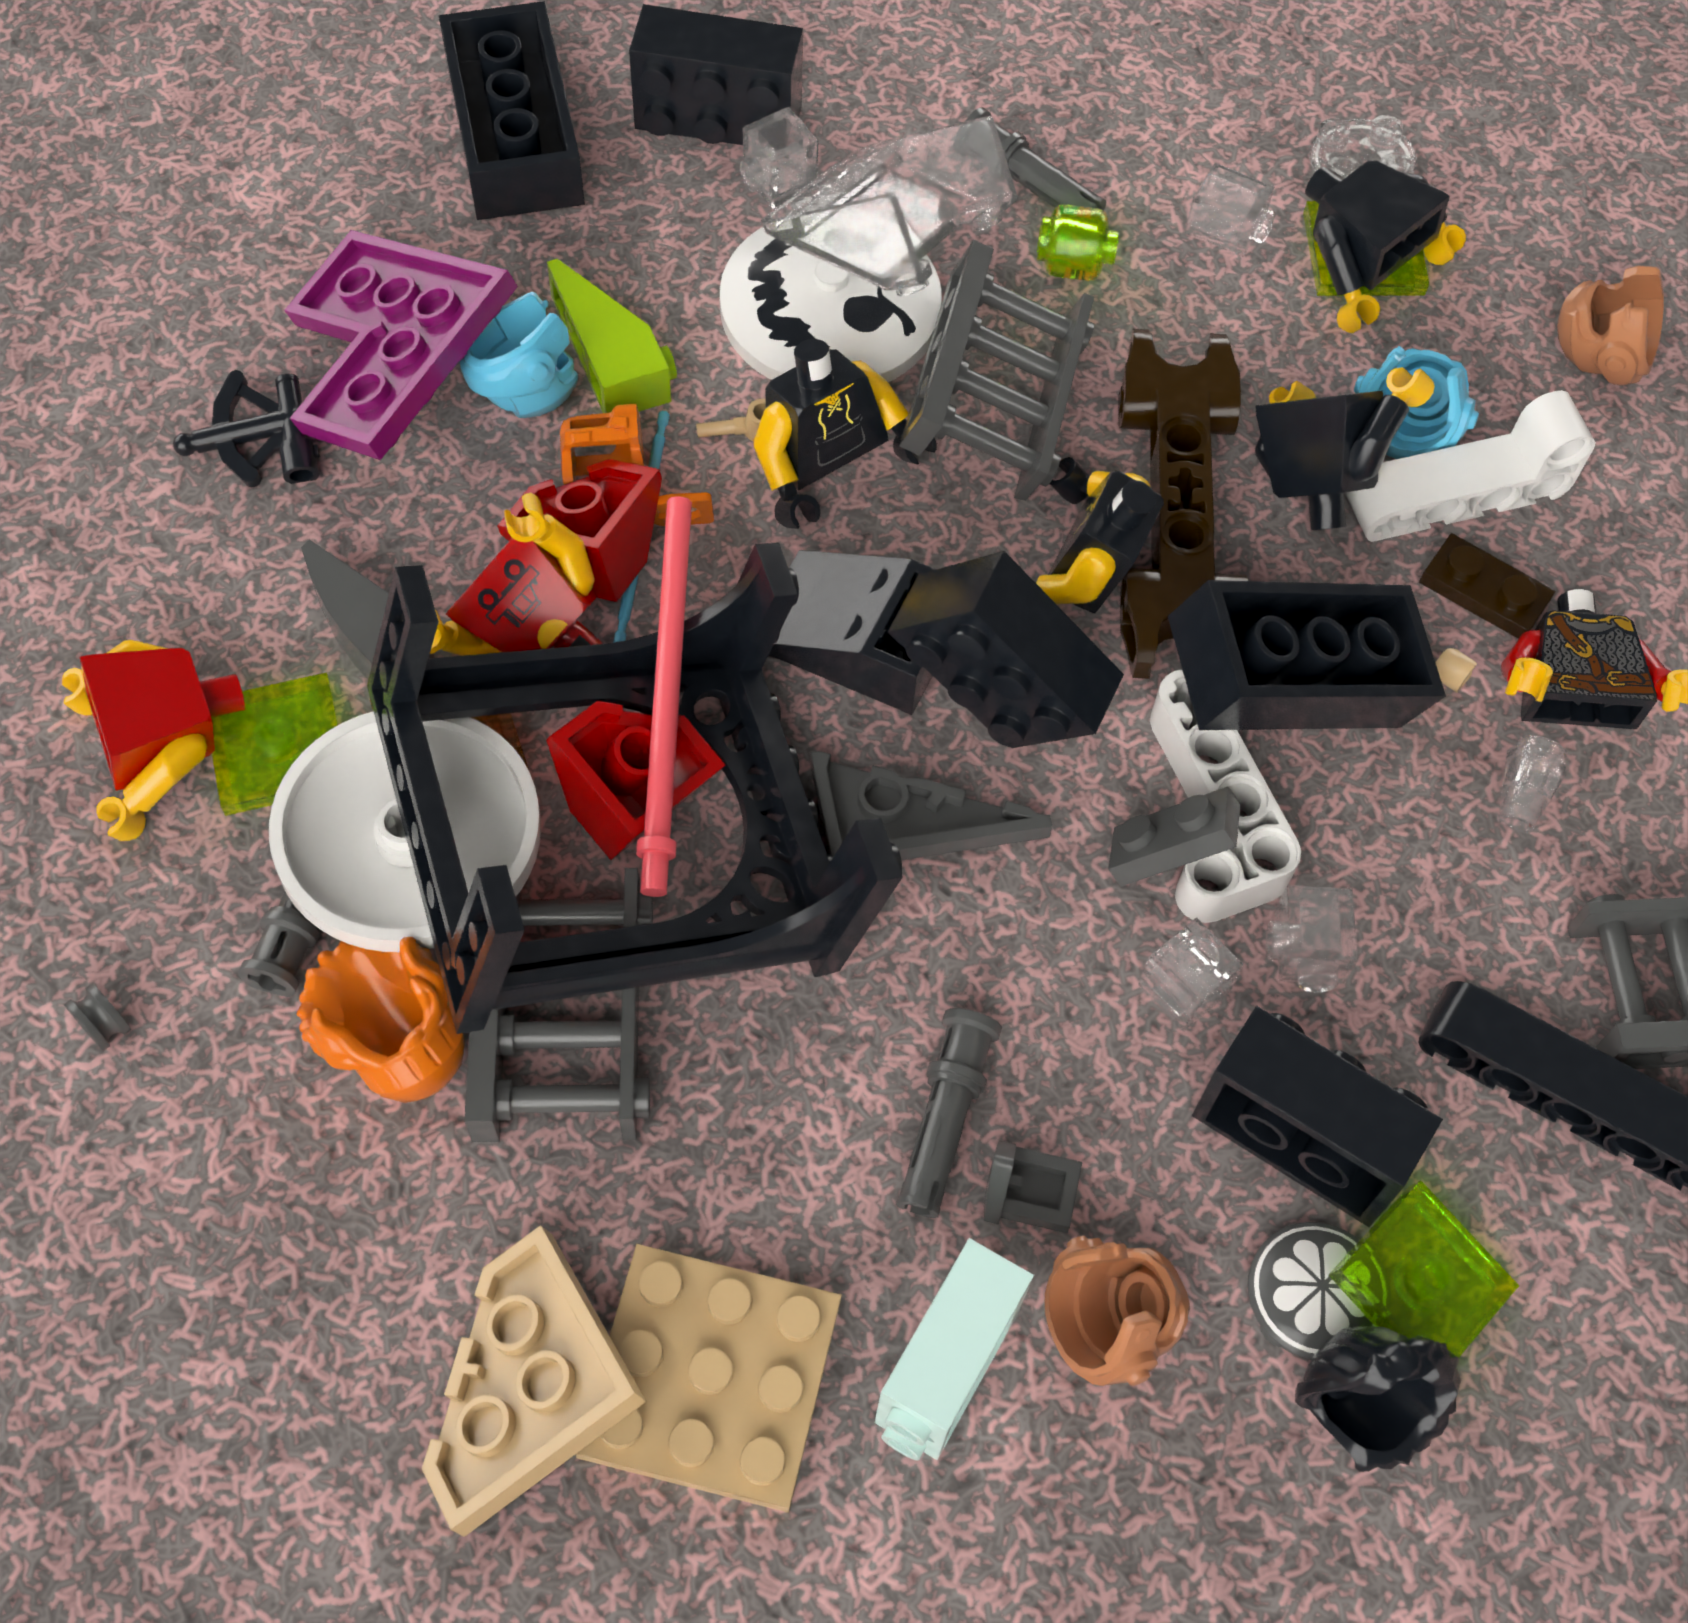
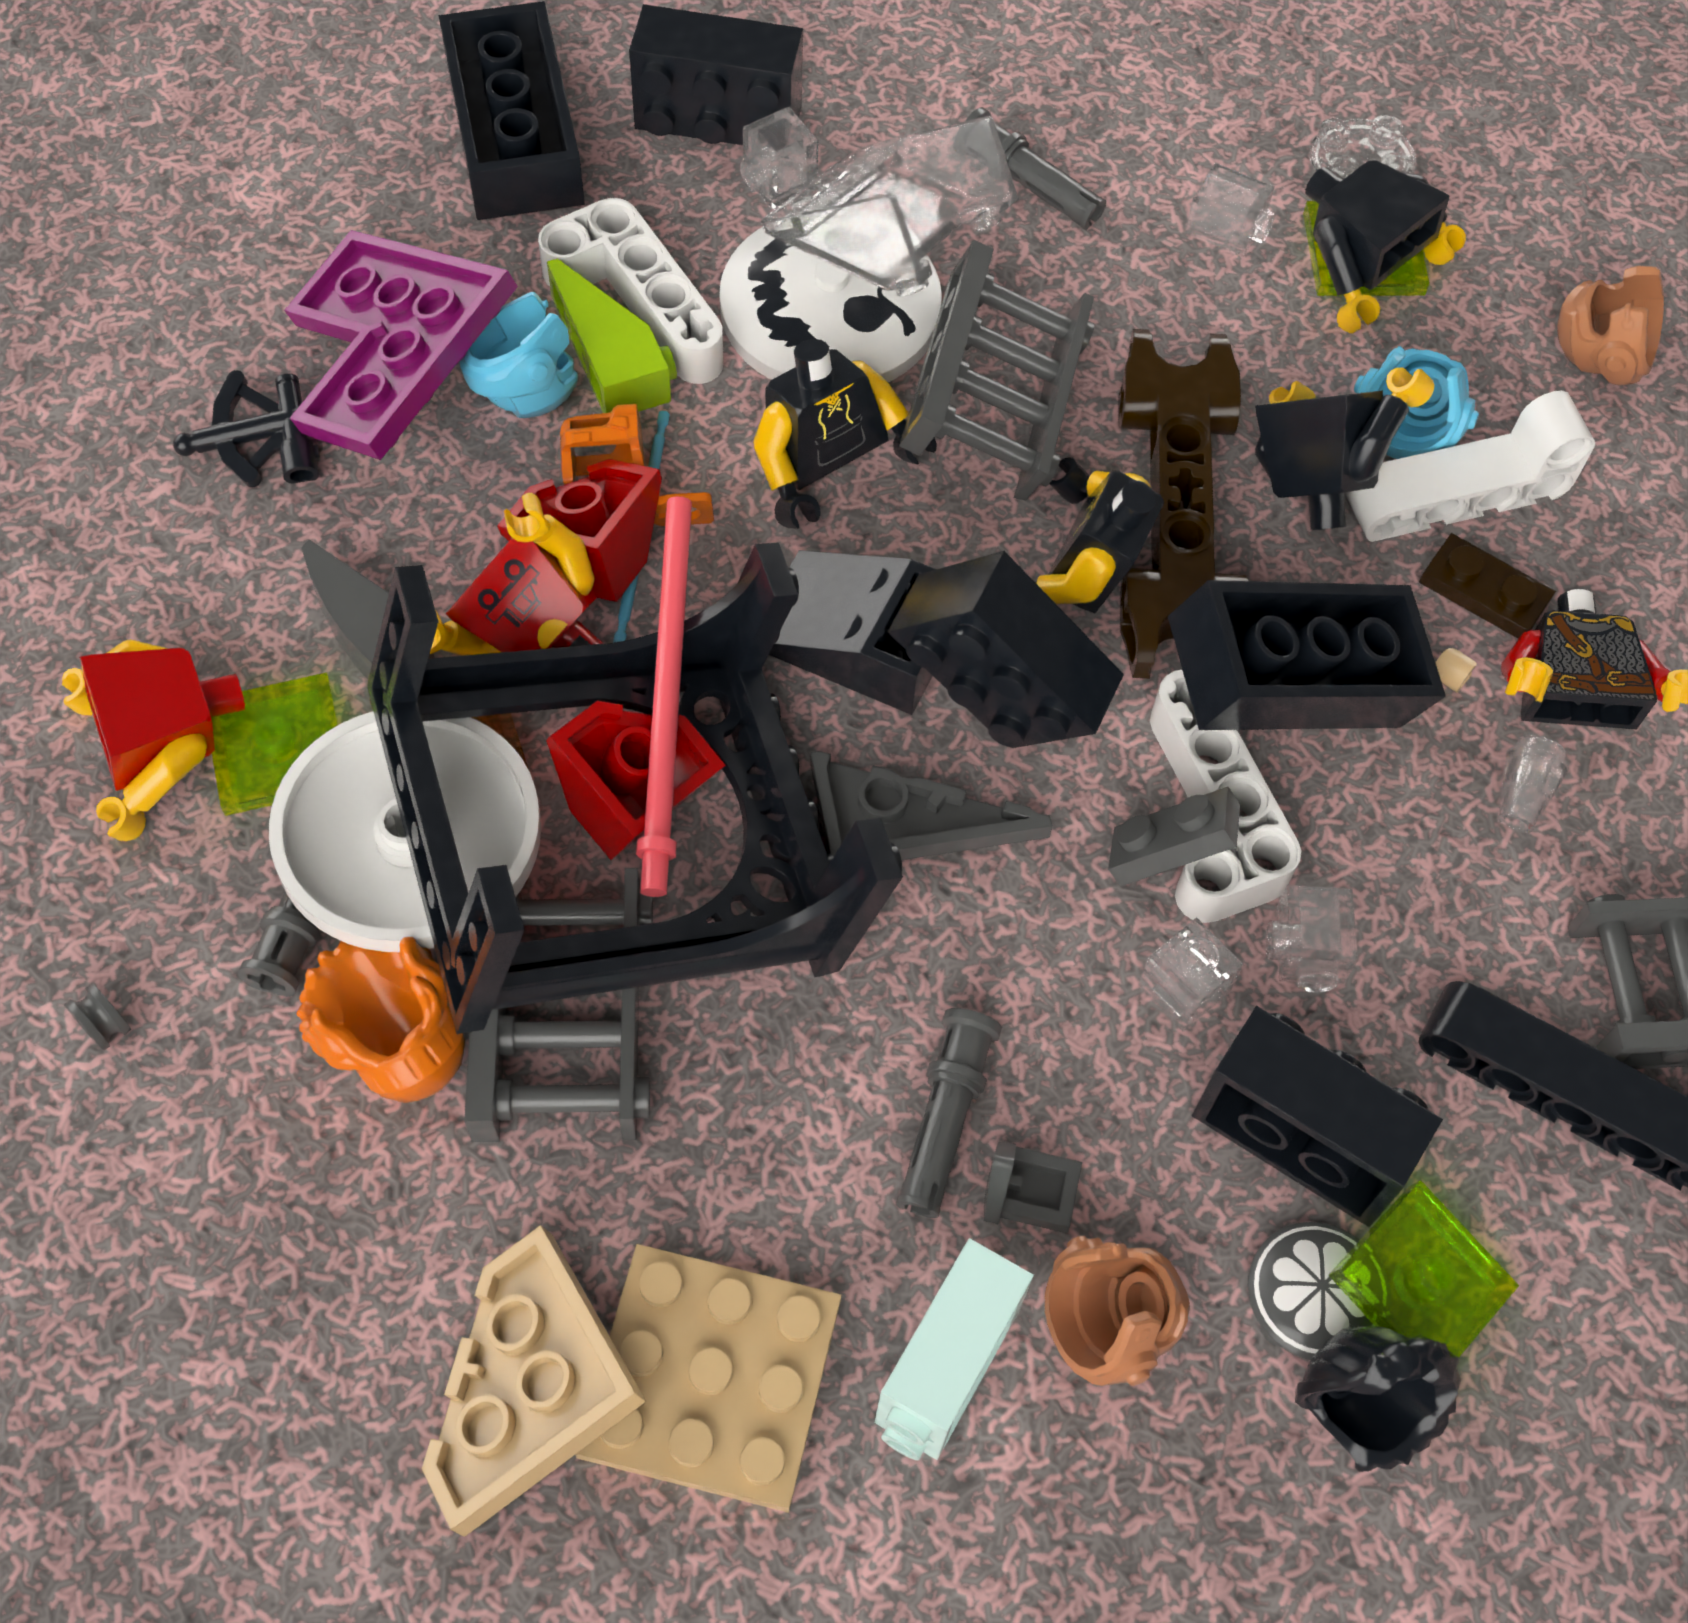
(618, 244): none -> white beam
(738, 426): tan hand -> none
(1076, 242): clear neon green head -> none

